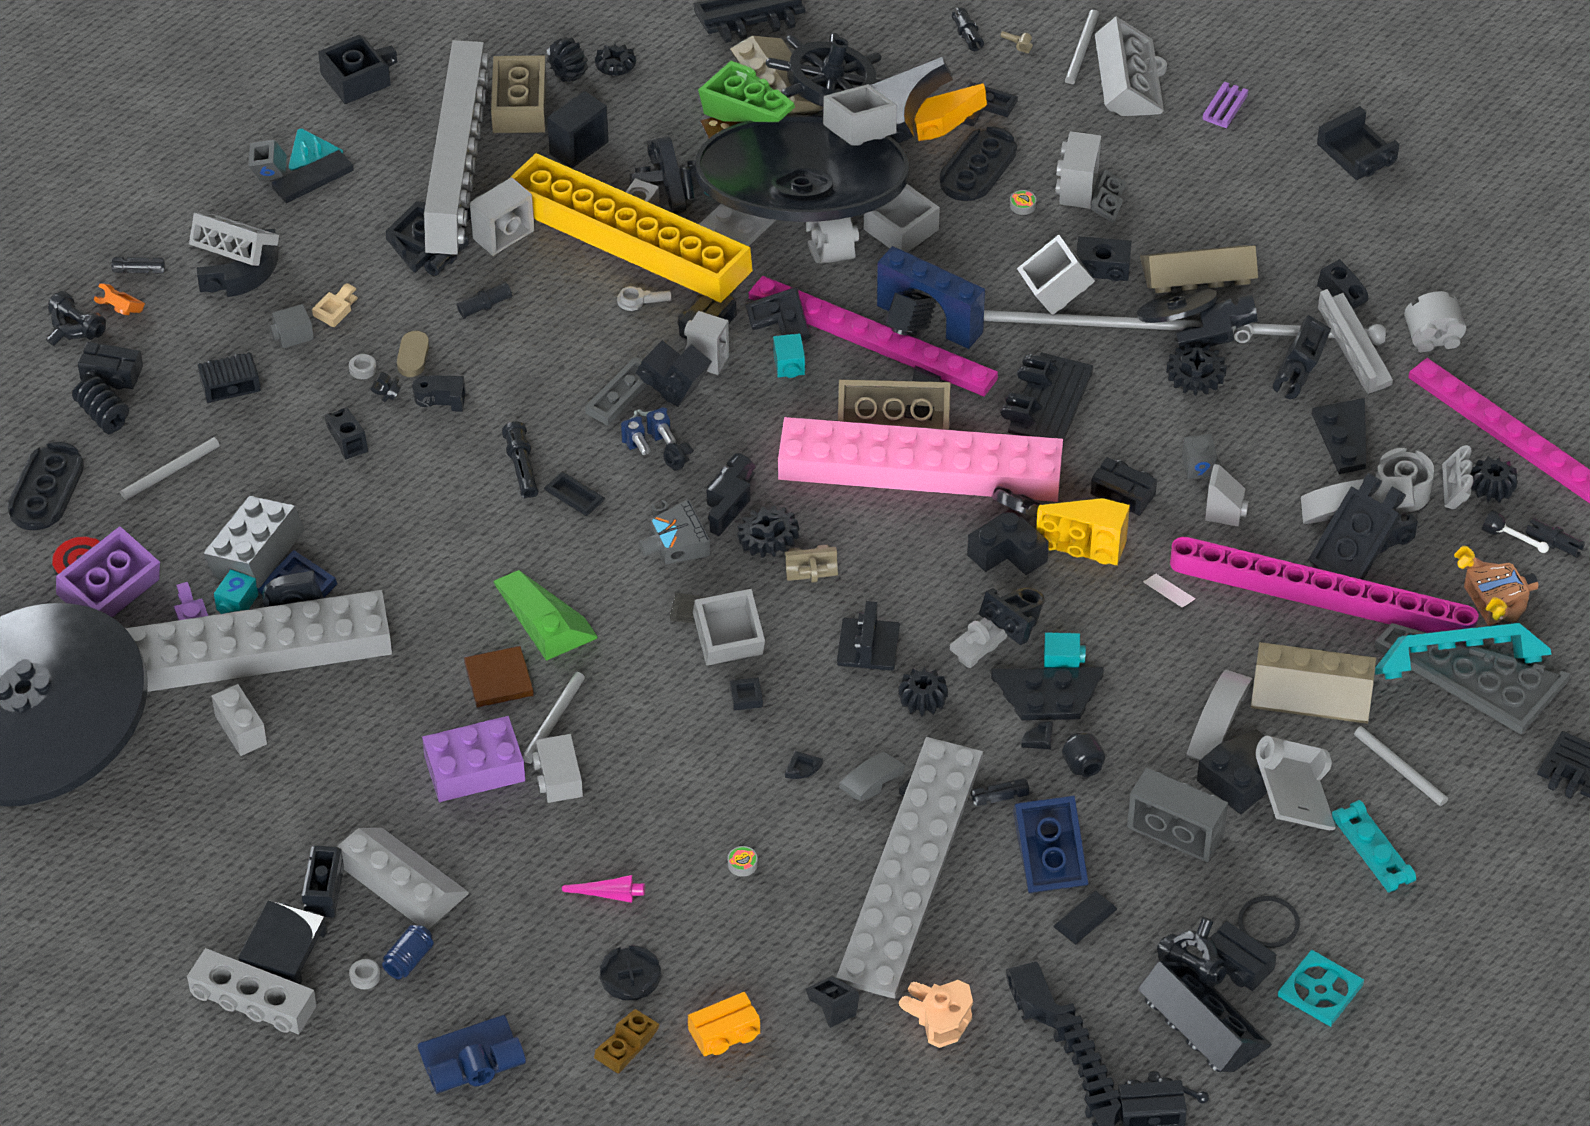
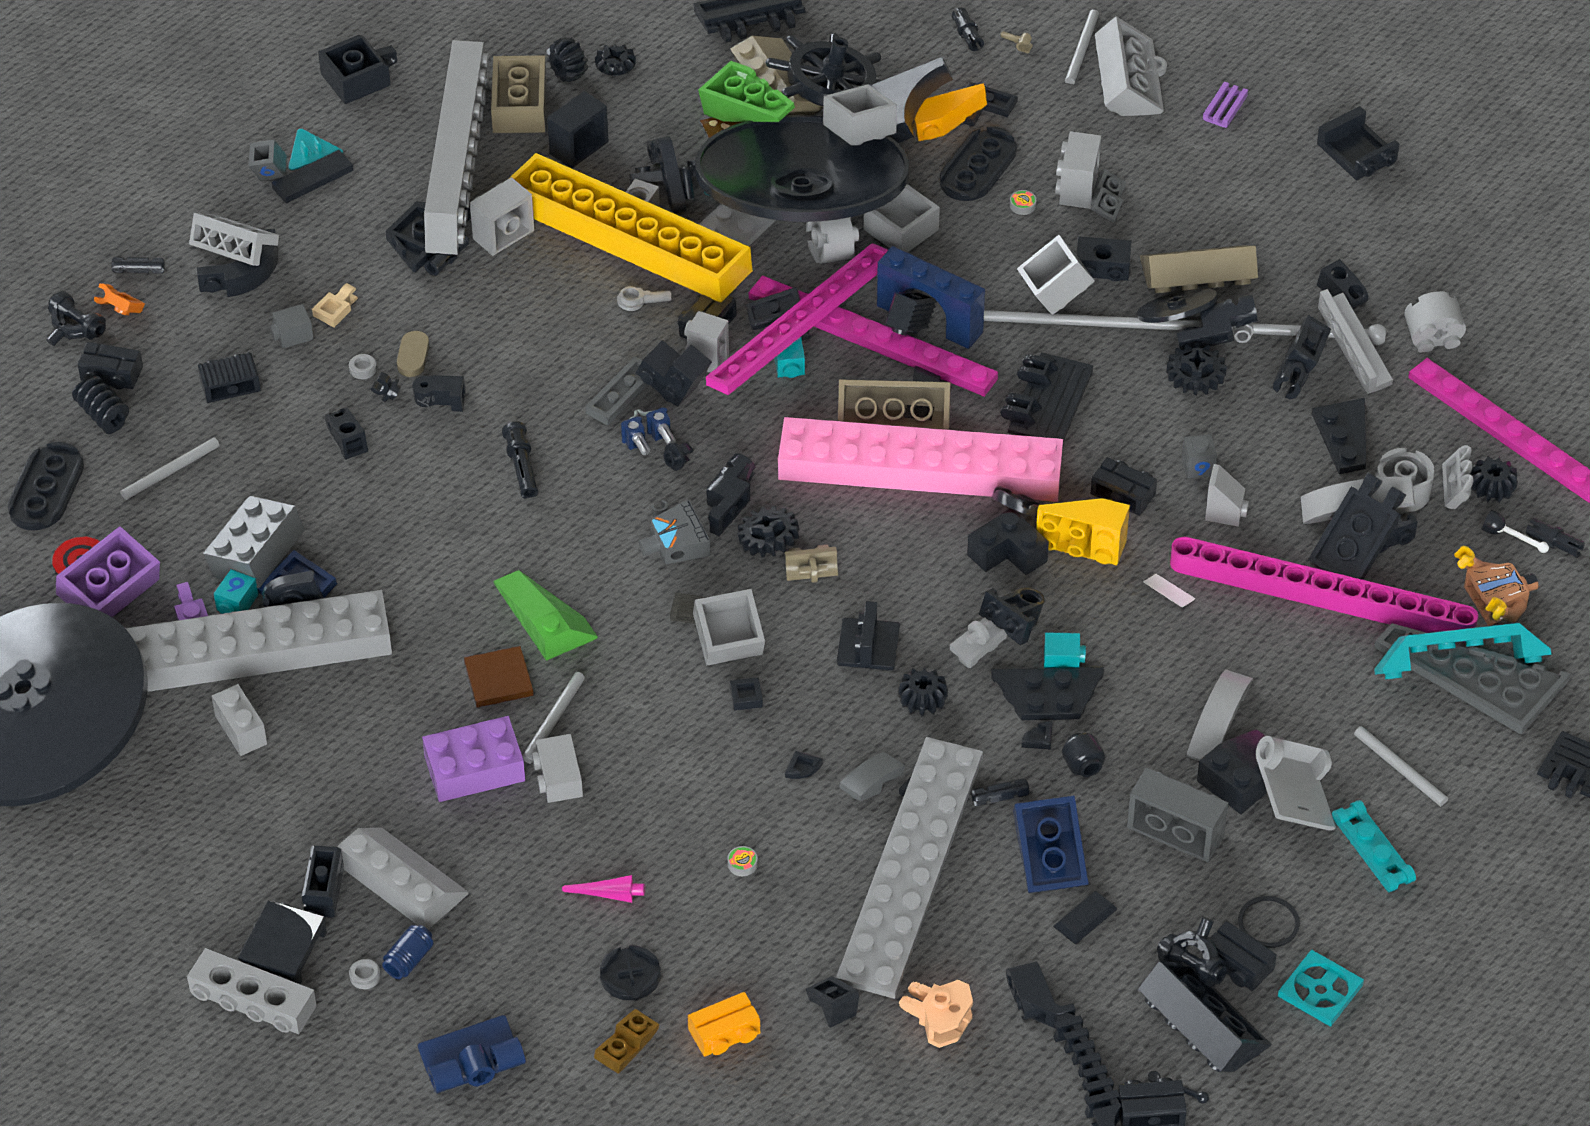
(484, 300): black pin -> none
(574, 493): black tile -> none
(796, 321): none -> dark pink plate
(1313, 682): slope -> none

